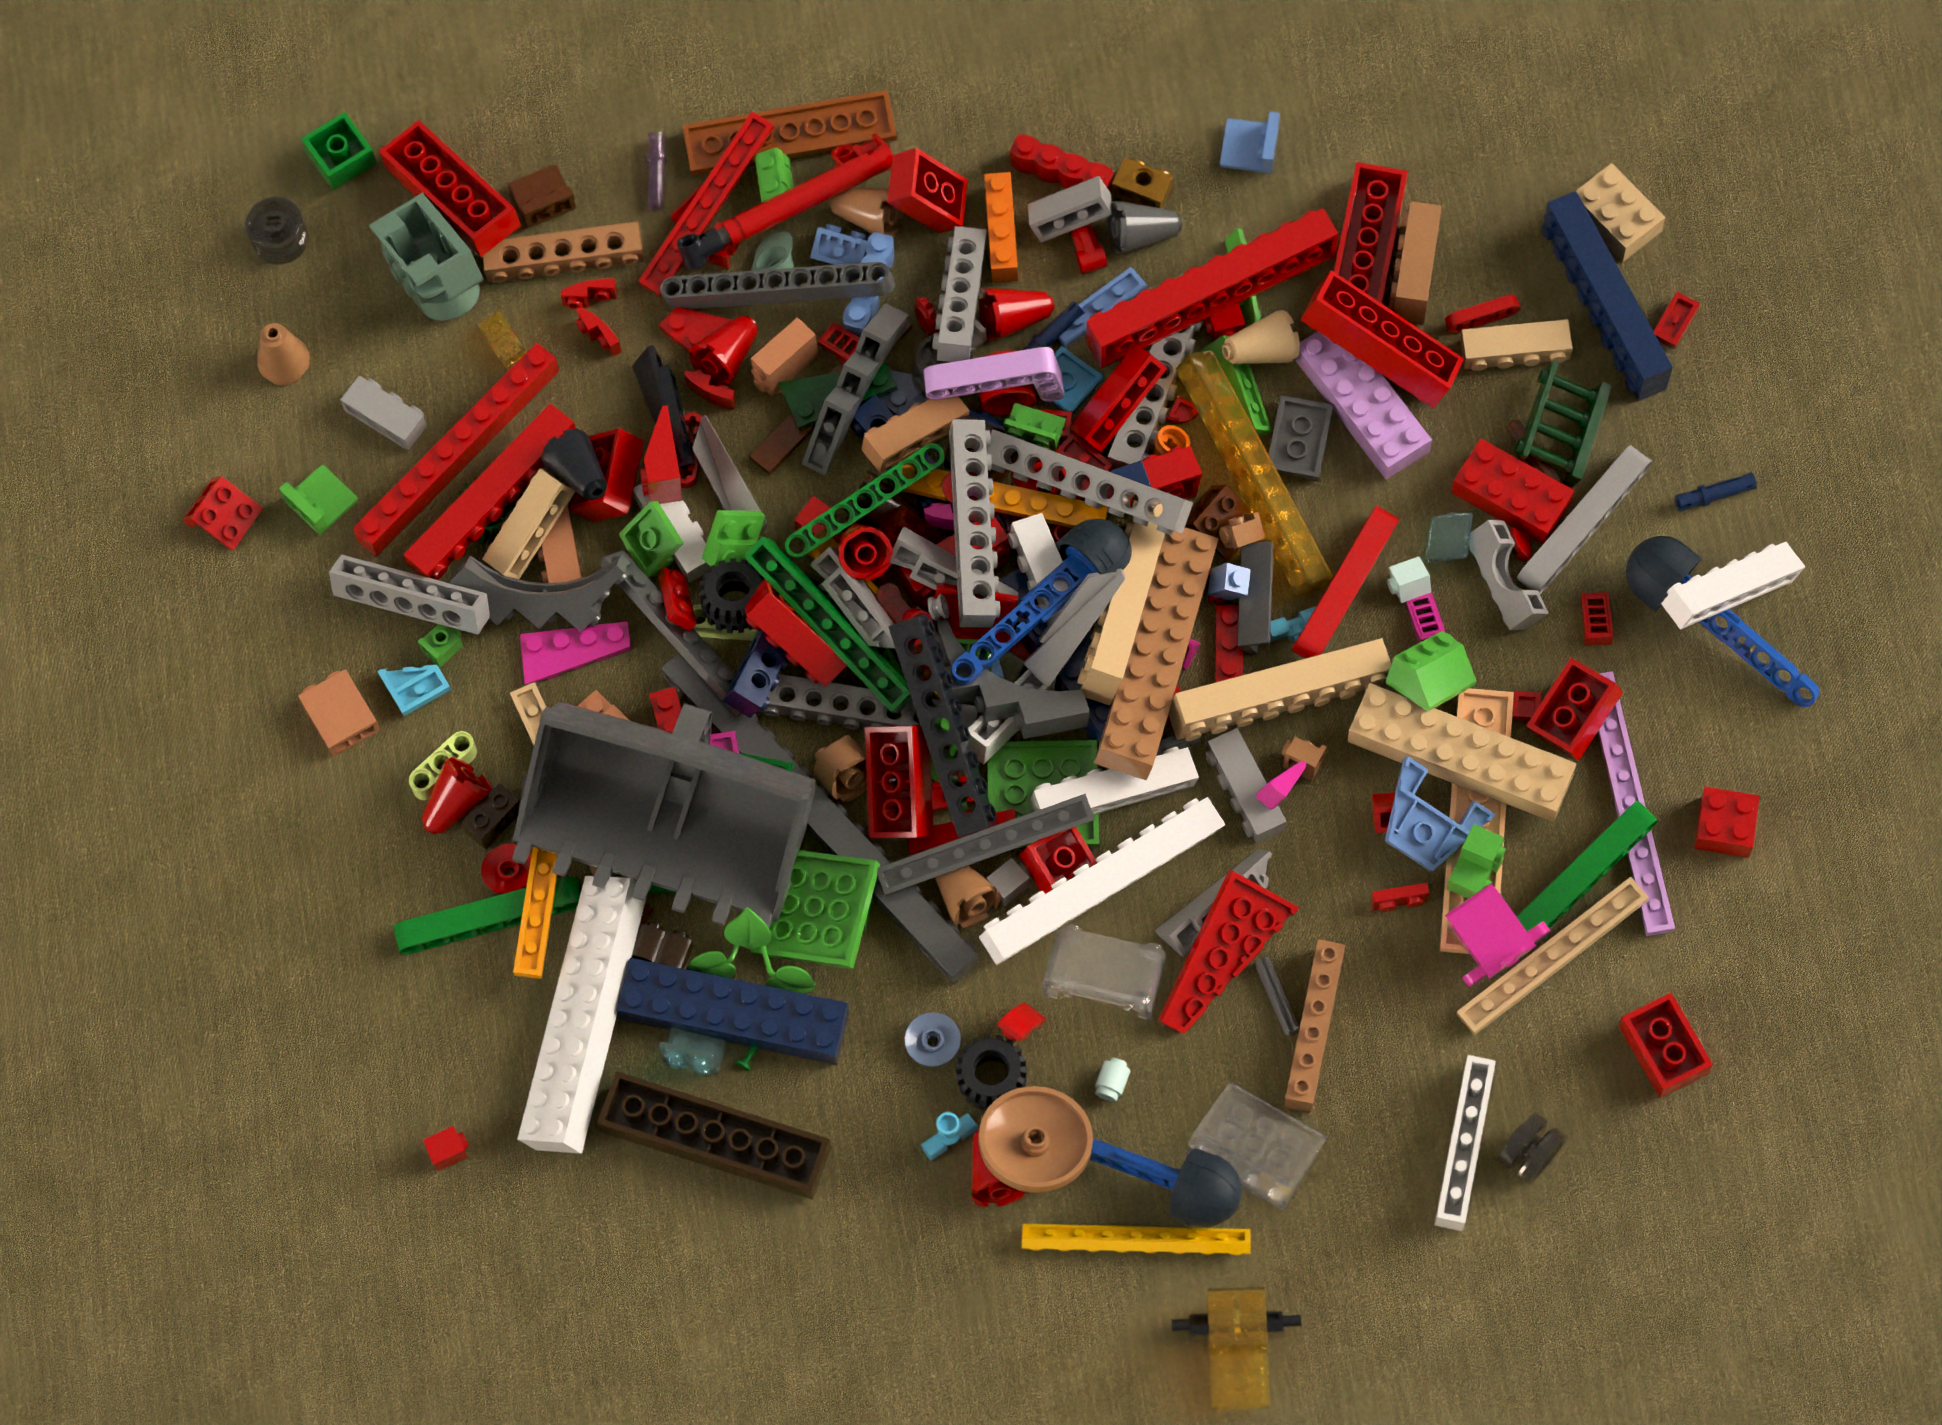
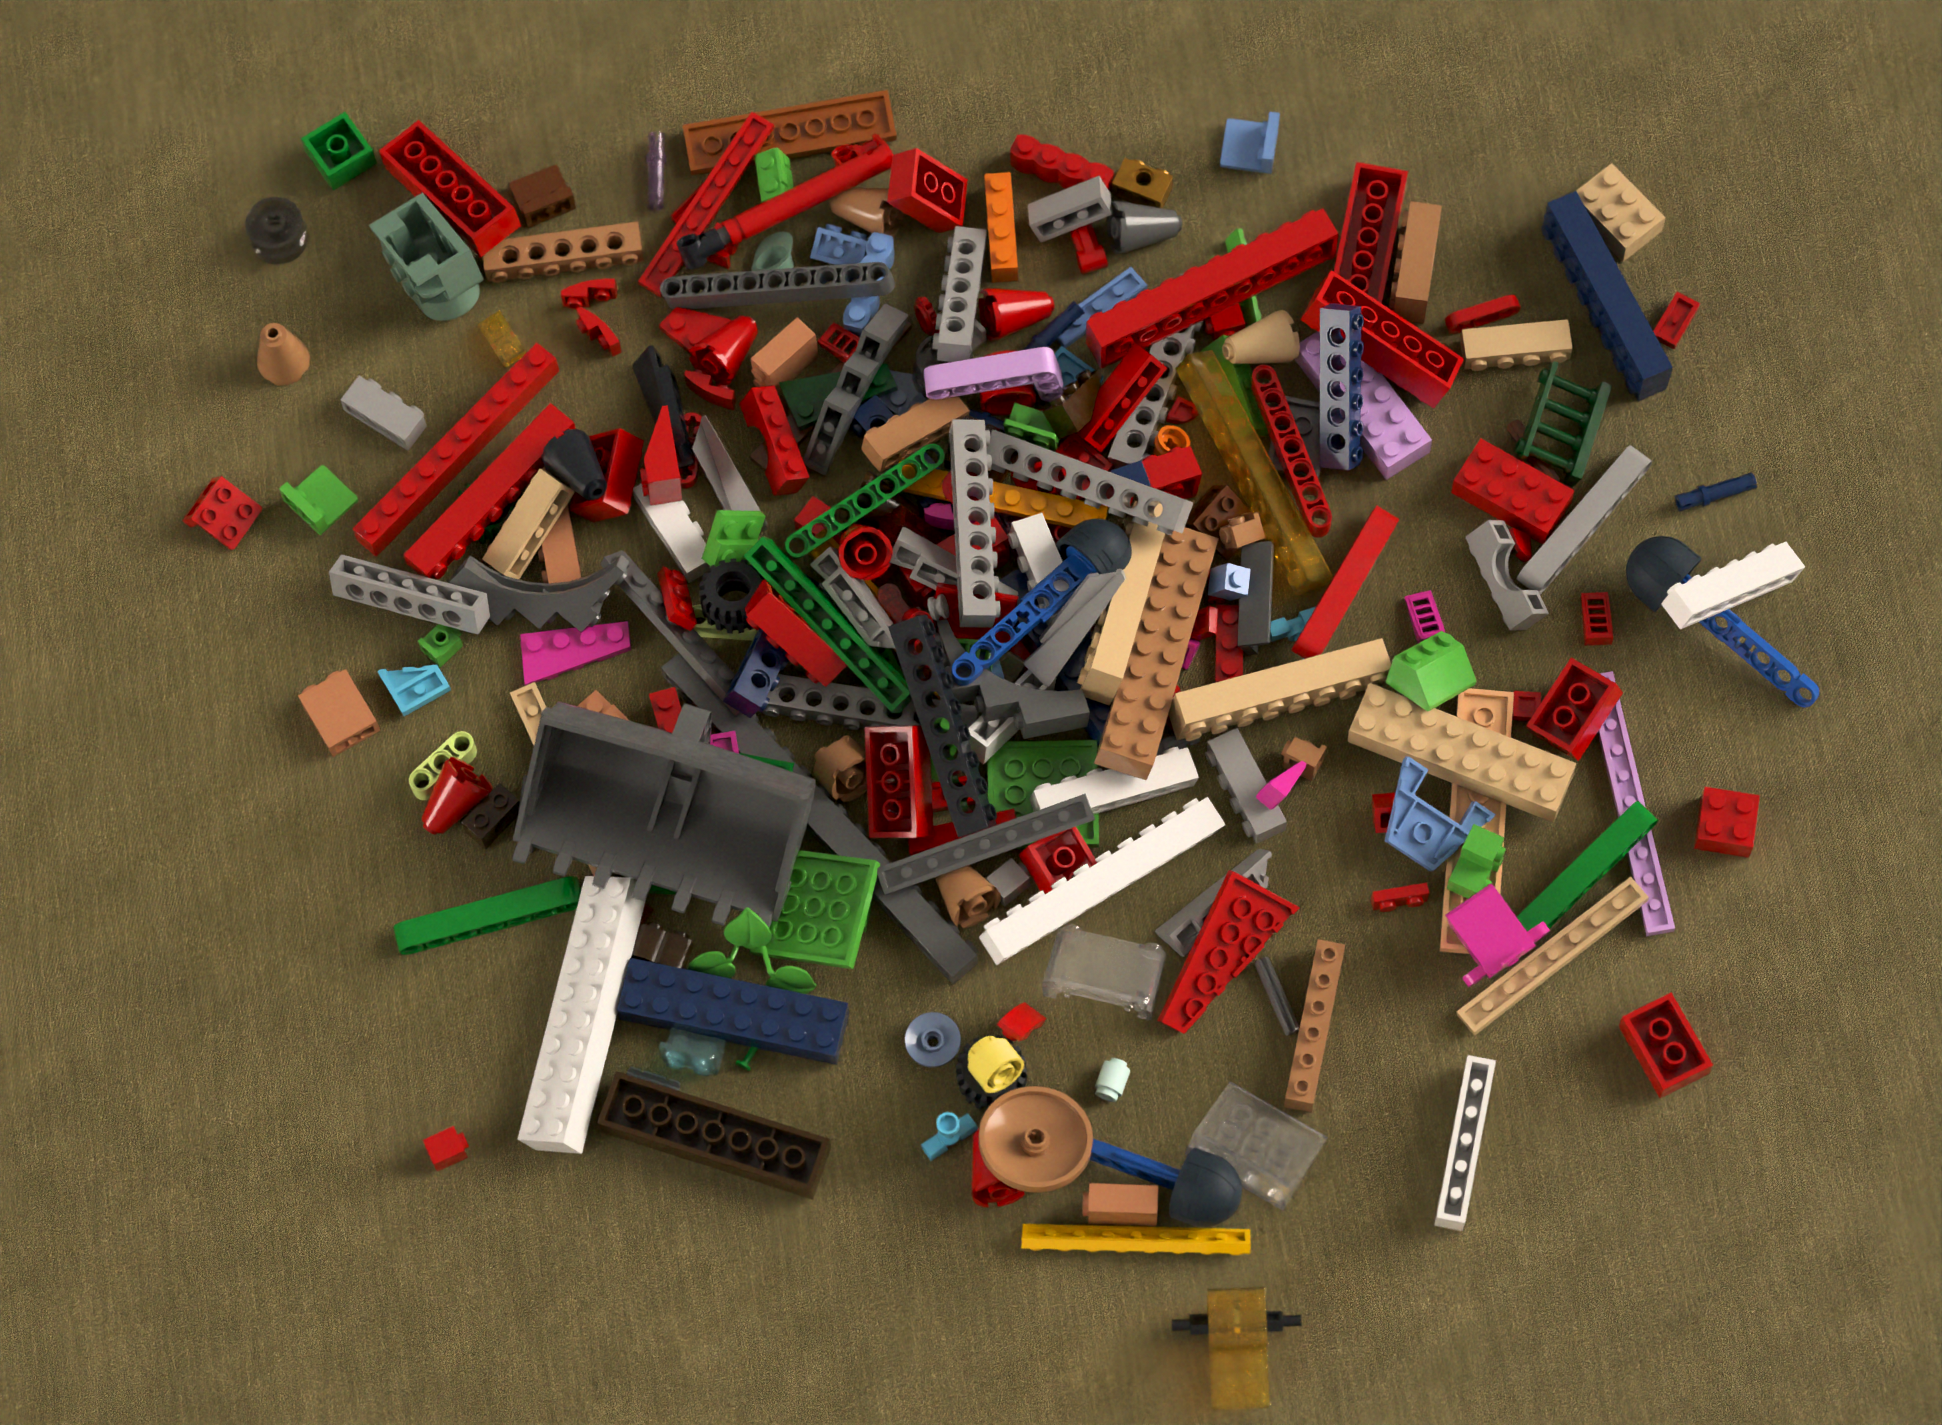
(498, 863): red dish -> none
(536, 915): light orange plate -> none
(651, 539): bright green plate -> none
(654, 1078): none -> dark grey axle
(785, 464): none -> red arch
(994, 1063): none -> light yellow piece
(1074, 406): none -> dark brown slope
(1121, 1205): none -> nougat brick
(1205, 623): none -> red plate
(1291, 439): none -> red beam
(1332, 398): none -> dark blue brick
(1409, 580): light aqua brick -> none
(1449, 537): clear light blue piece -> none
(1528, 1145): clear smoke wheel -> none

